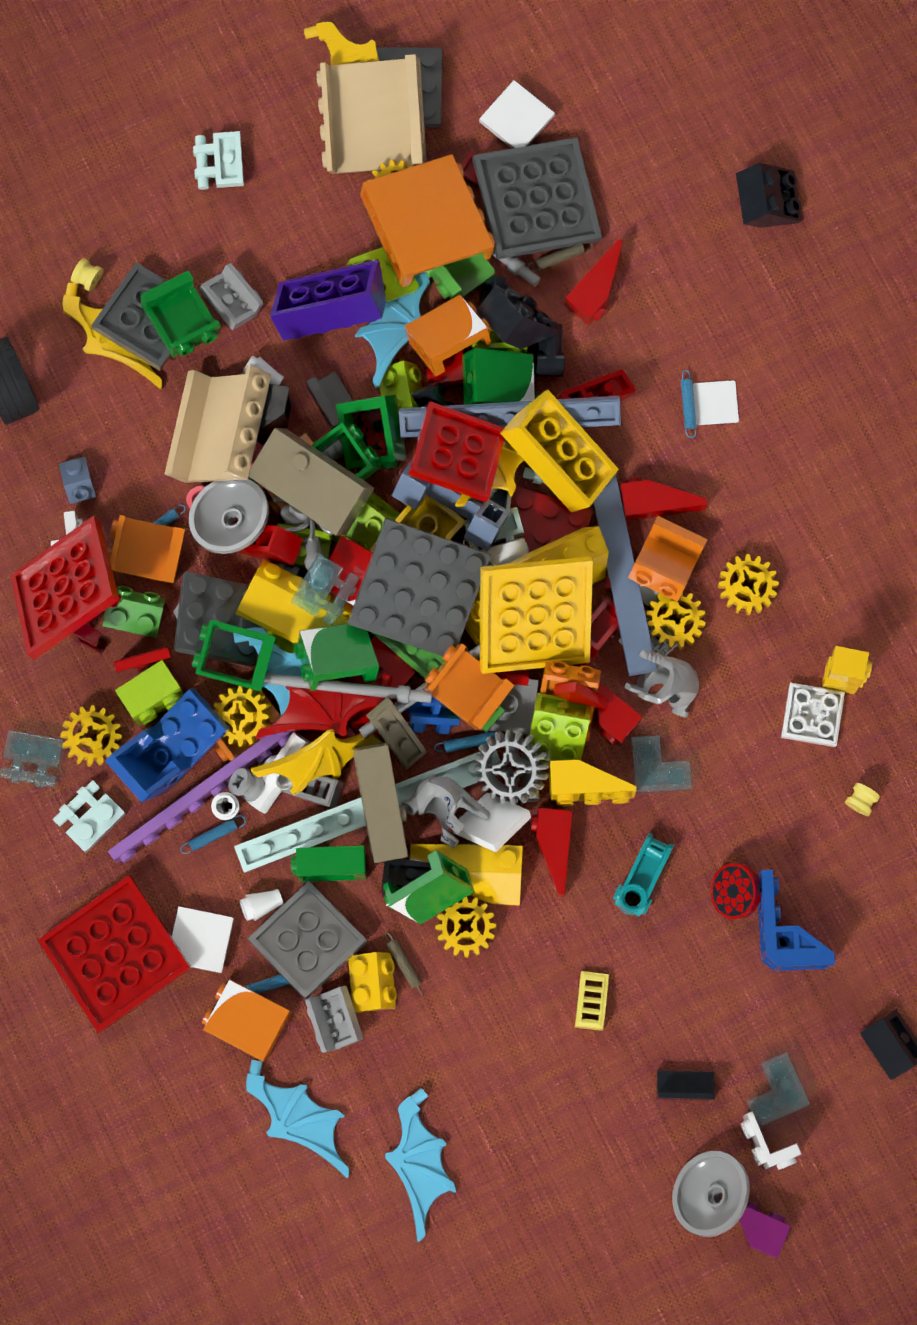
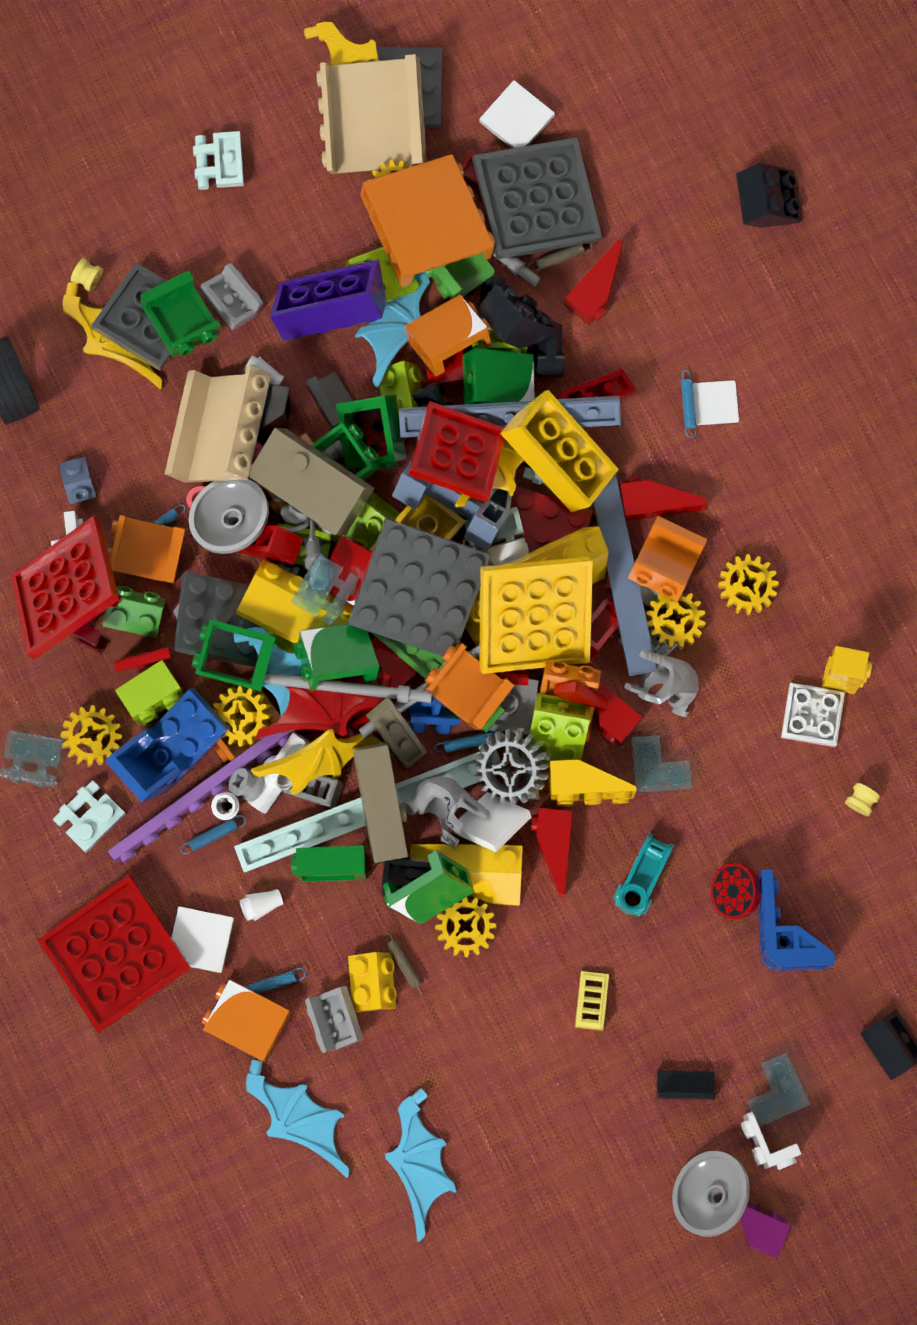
(307, 940): dark grey plate -> none

